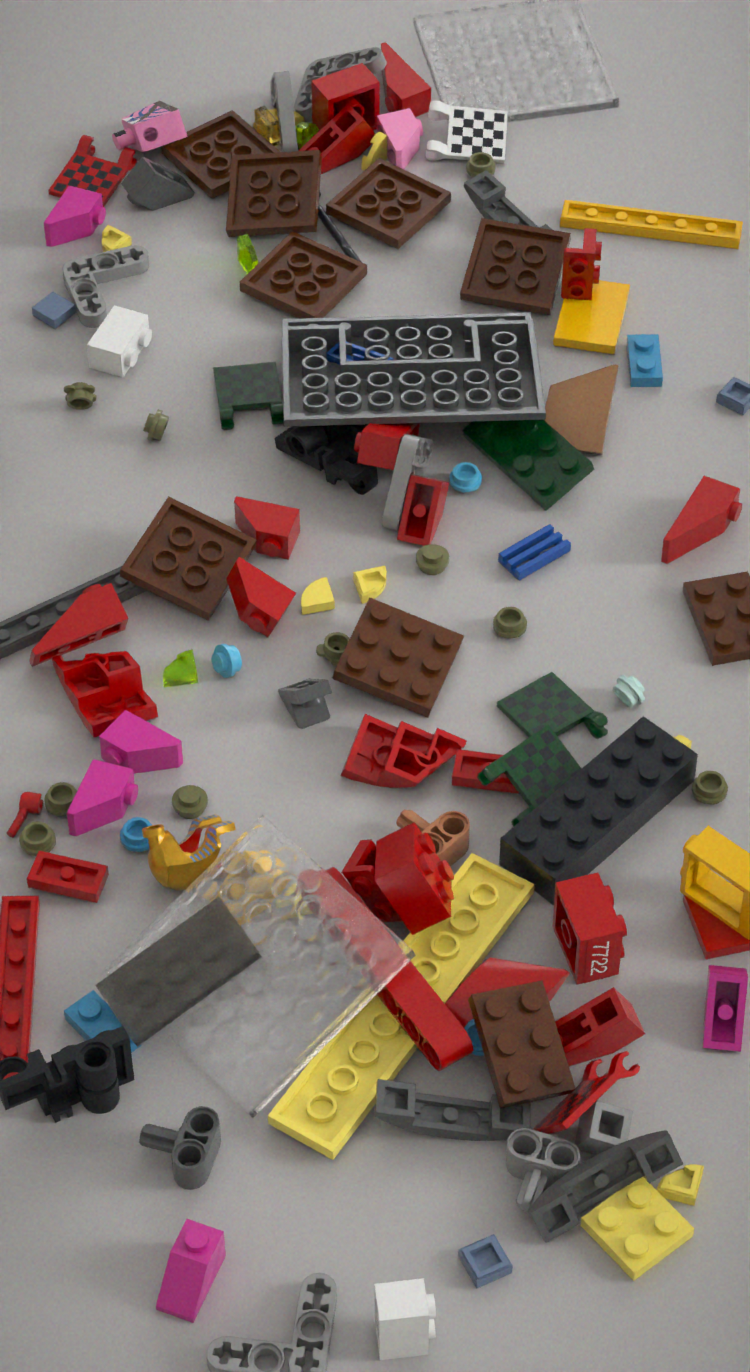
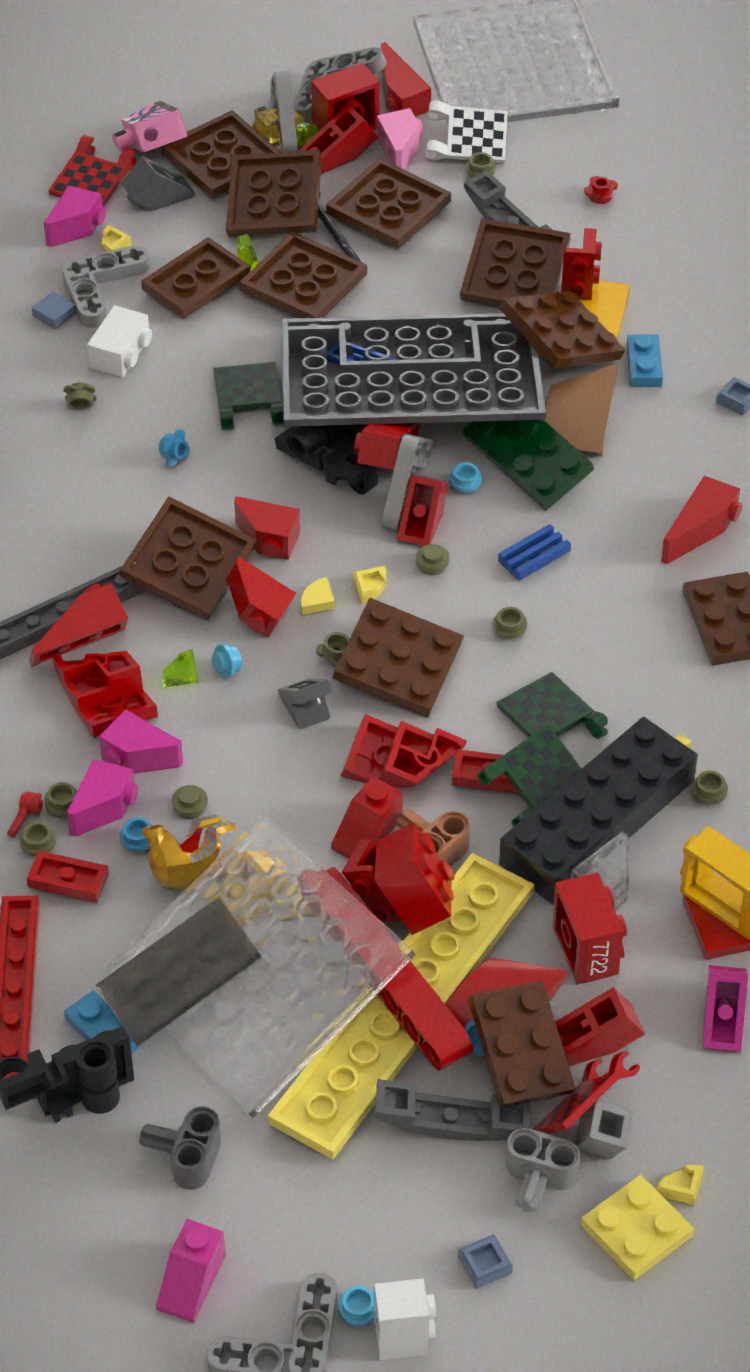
(156, 425): olive plate -> none
(174, 447): none -> dark azure plate
(195, 277): none -> reddish brown plate
(357, 1306): none -> medium azure plate
(369, 816): none -> red slope
(377, 151): light yellow tile -> none
(562, 329): none -> reddish brown plate
(600, 189): none -> red plate
(600, 1177): dark grey slope -> none
(612, 865): none -> clear slope
(629, 690): light aqua plate -> none
(651, 224): yellow tile -> none

